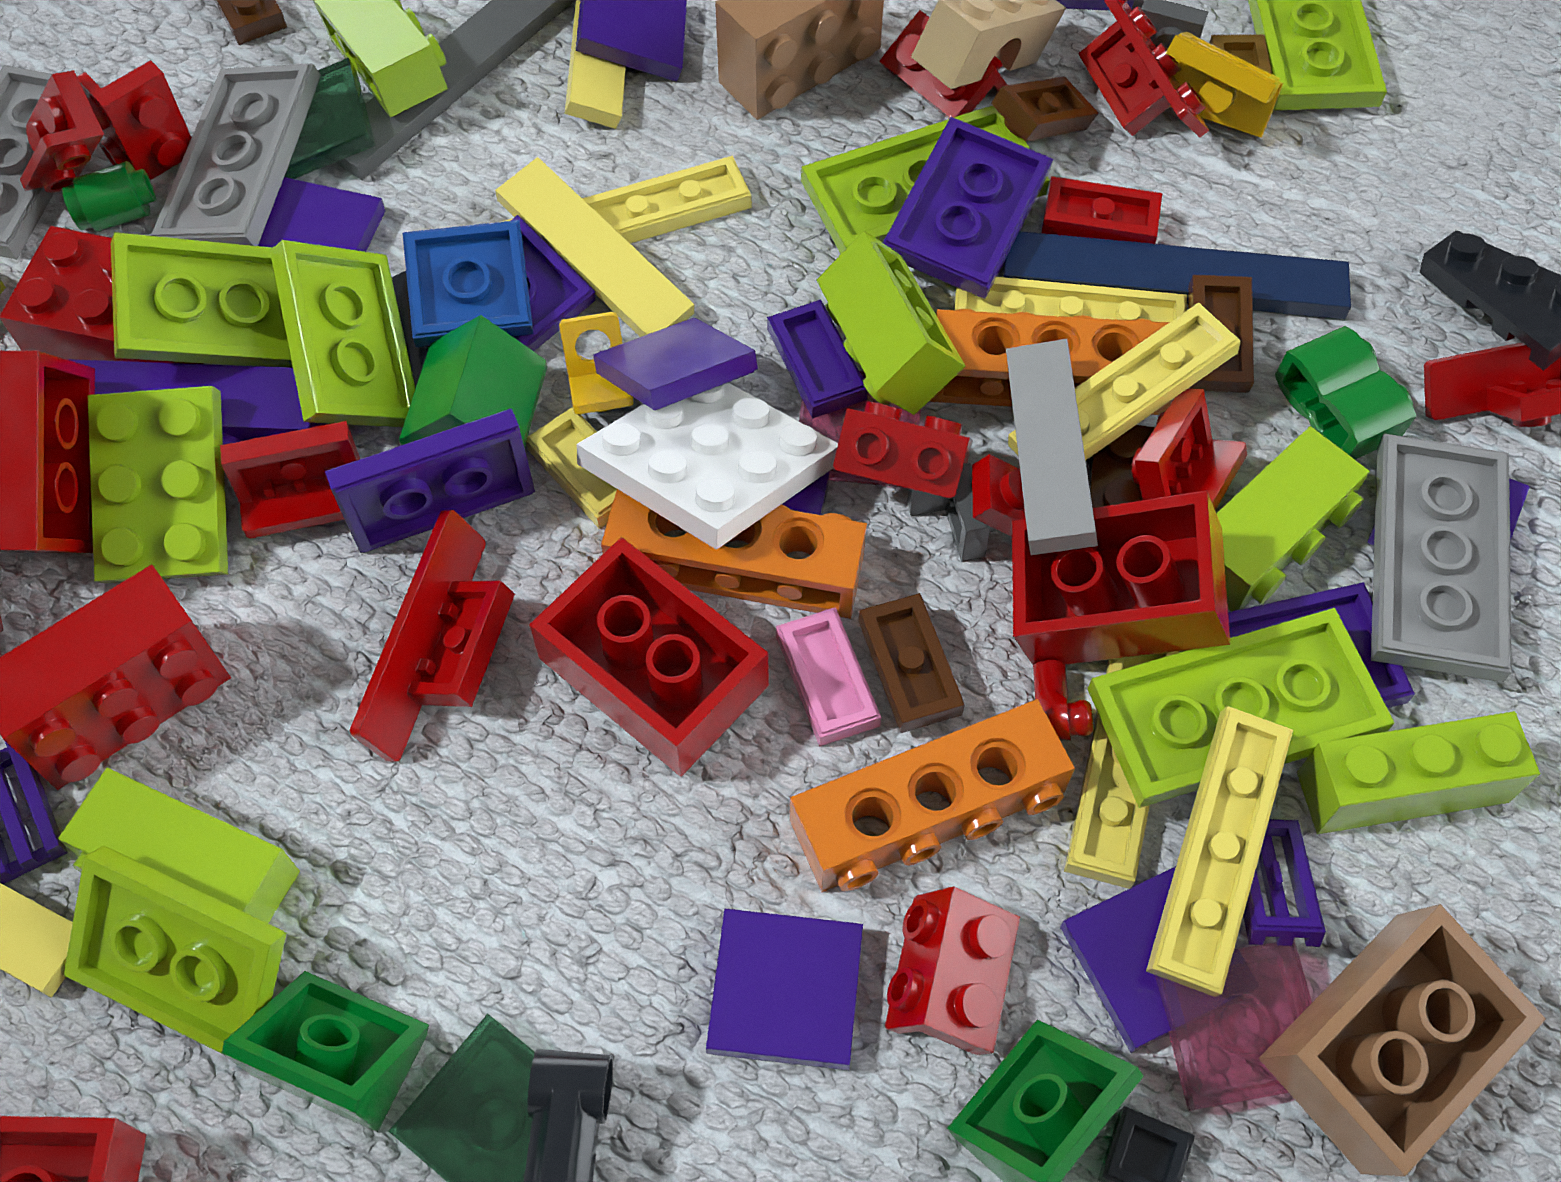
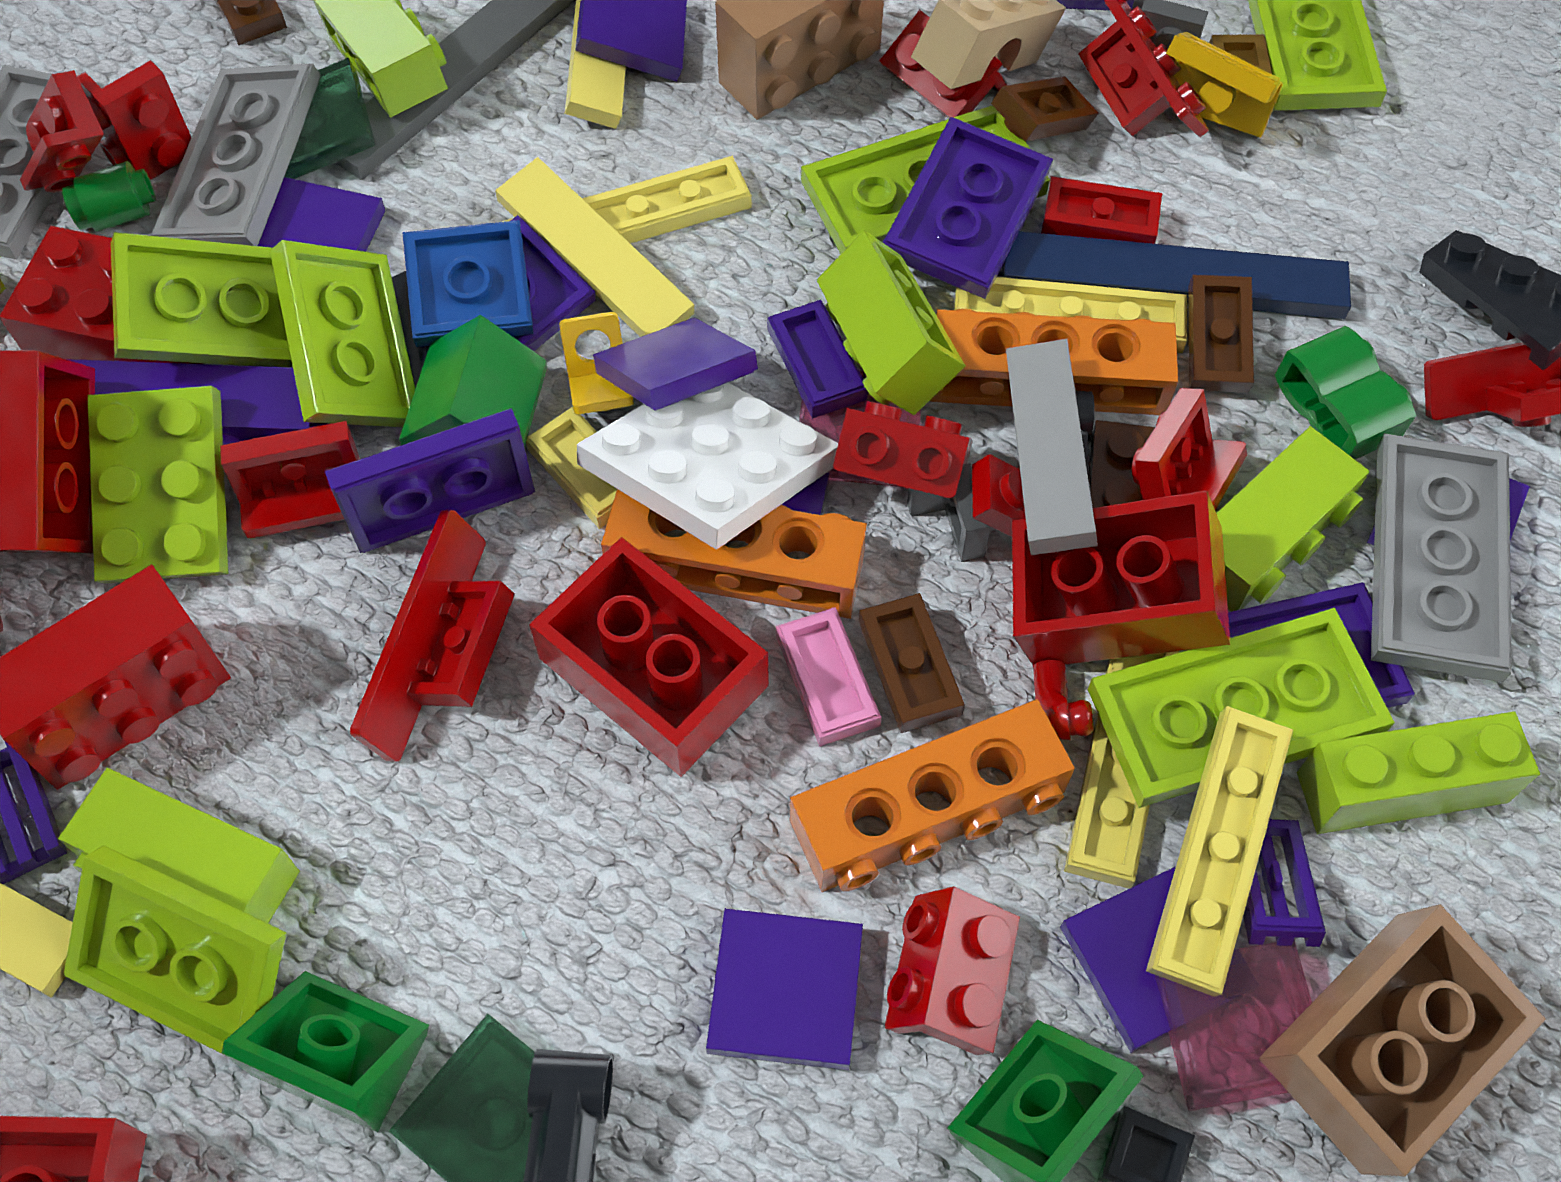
(1149, 377): light yellow tile -> none

